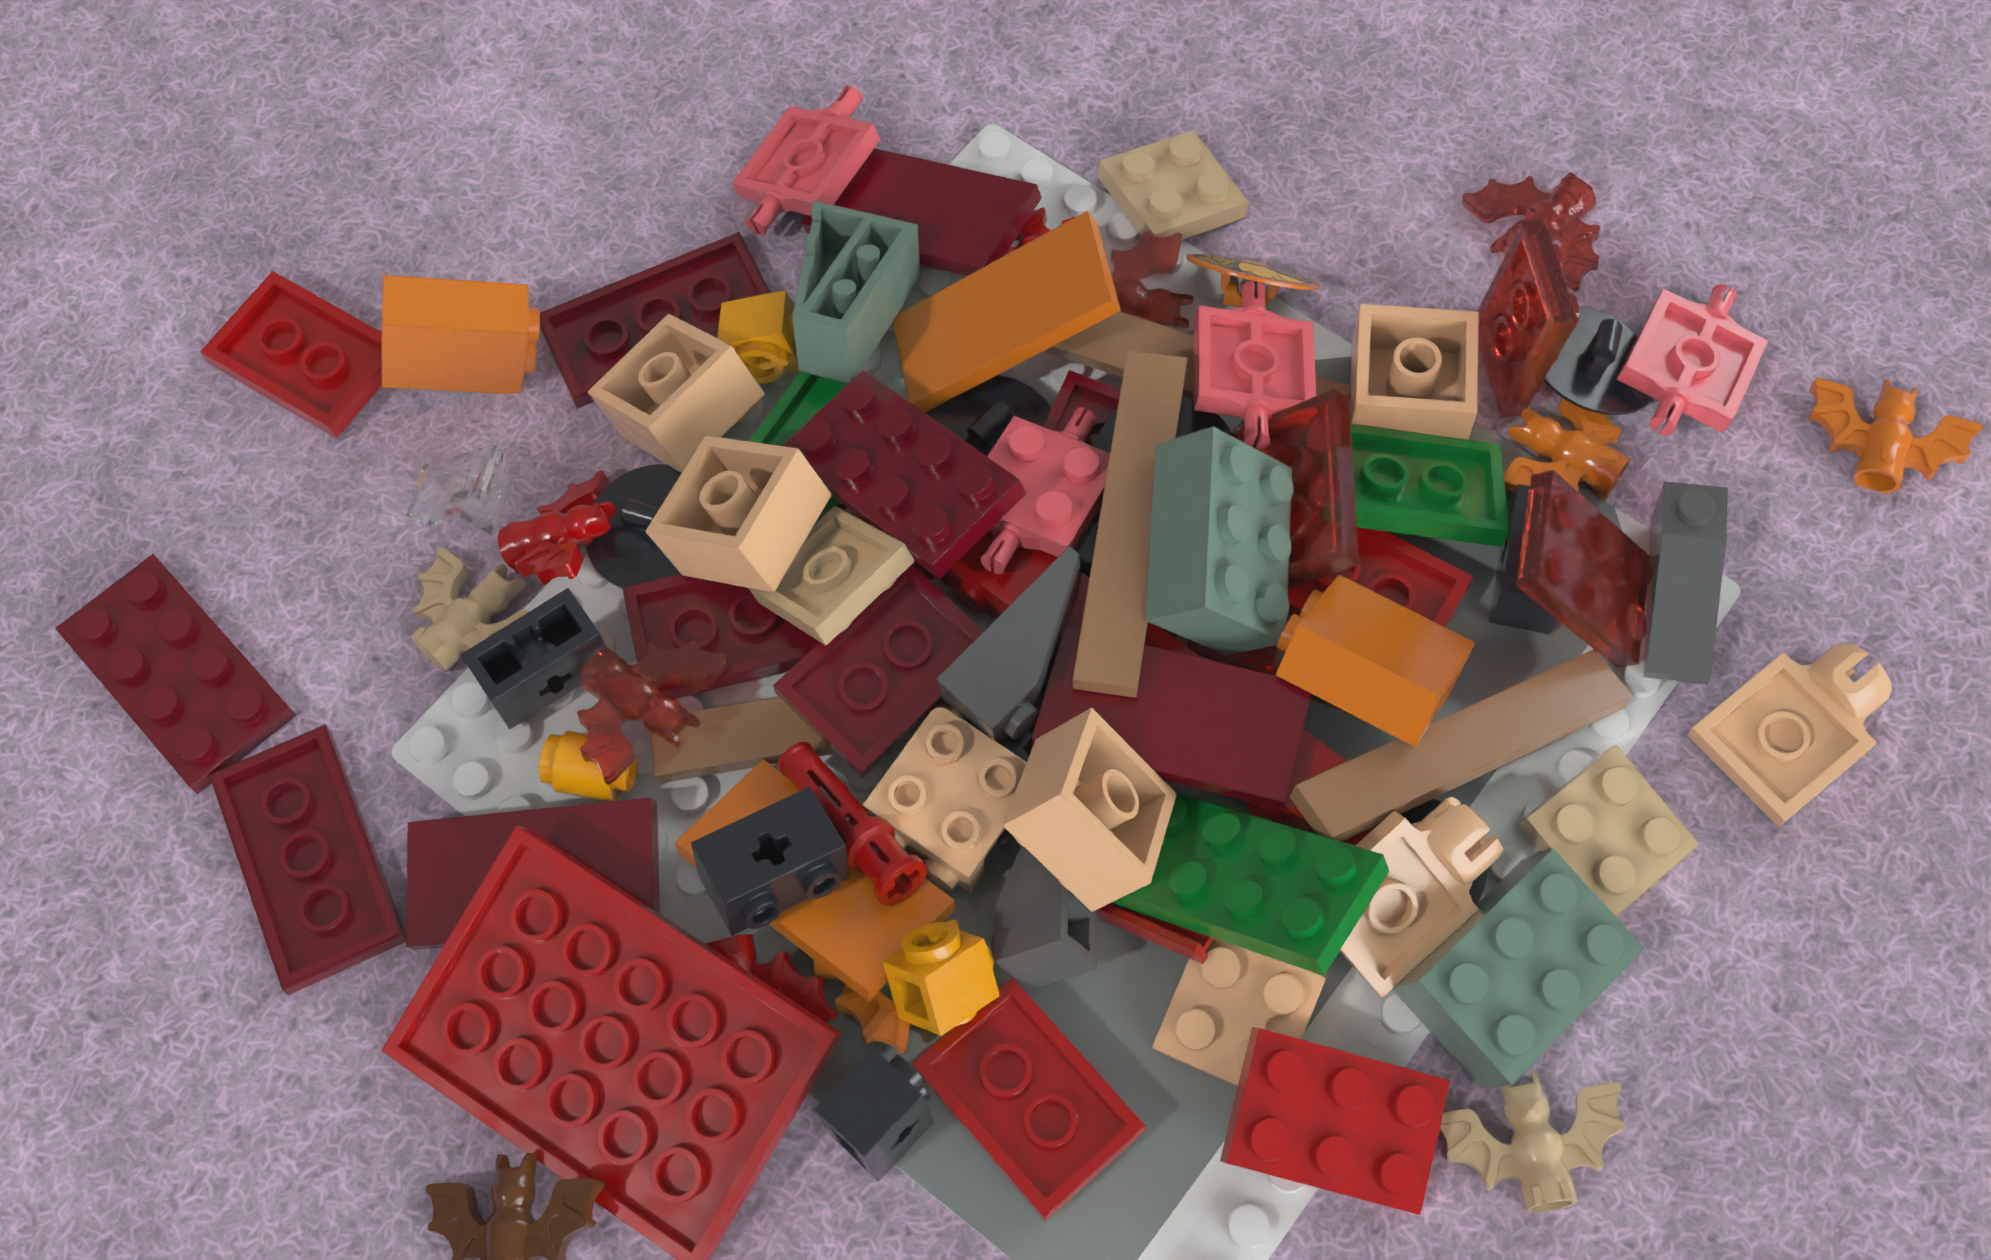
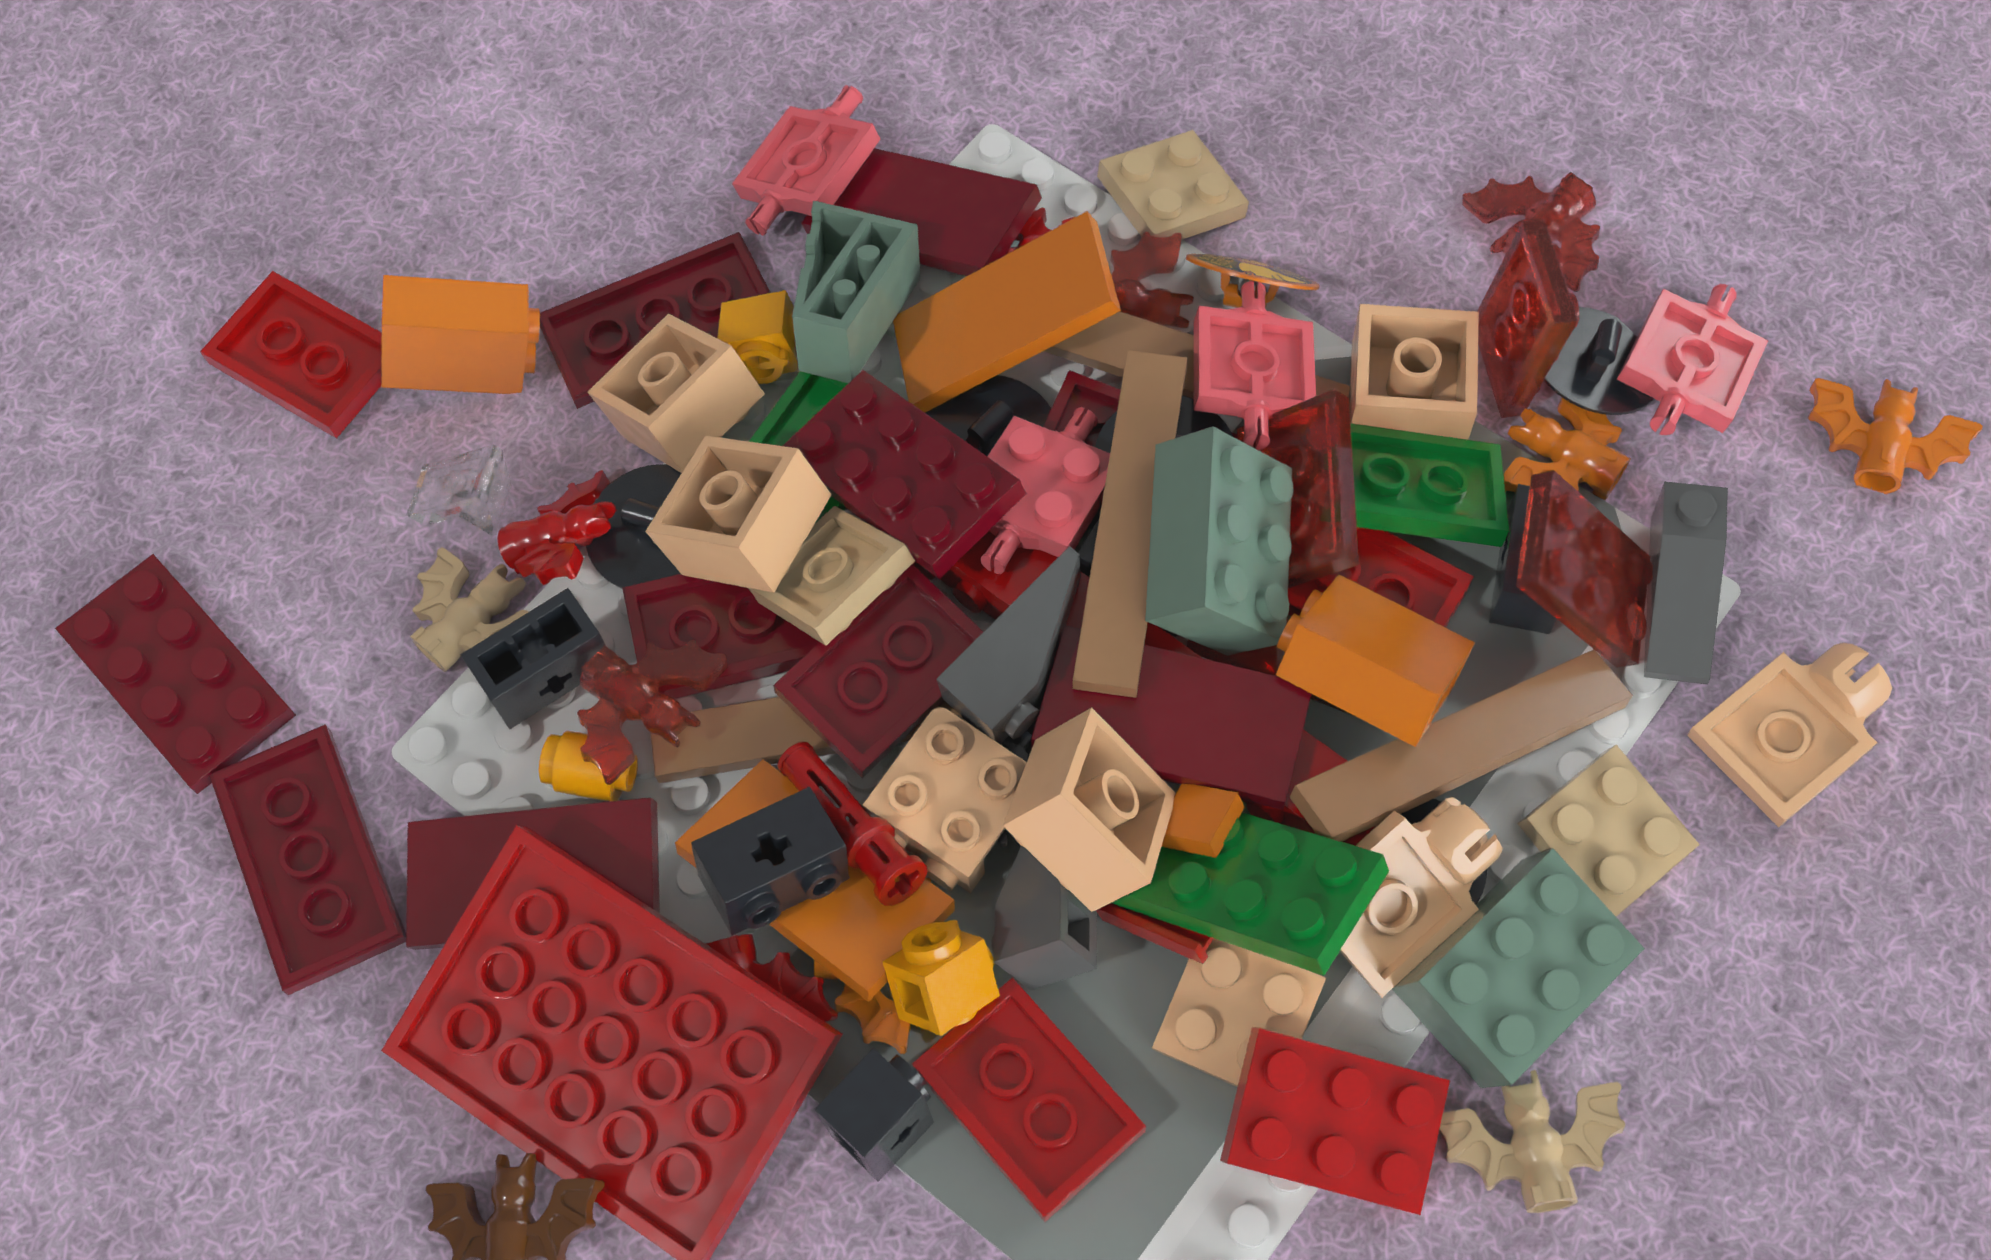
(1201, 819): none -> orange tile

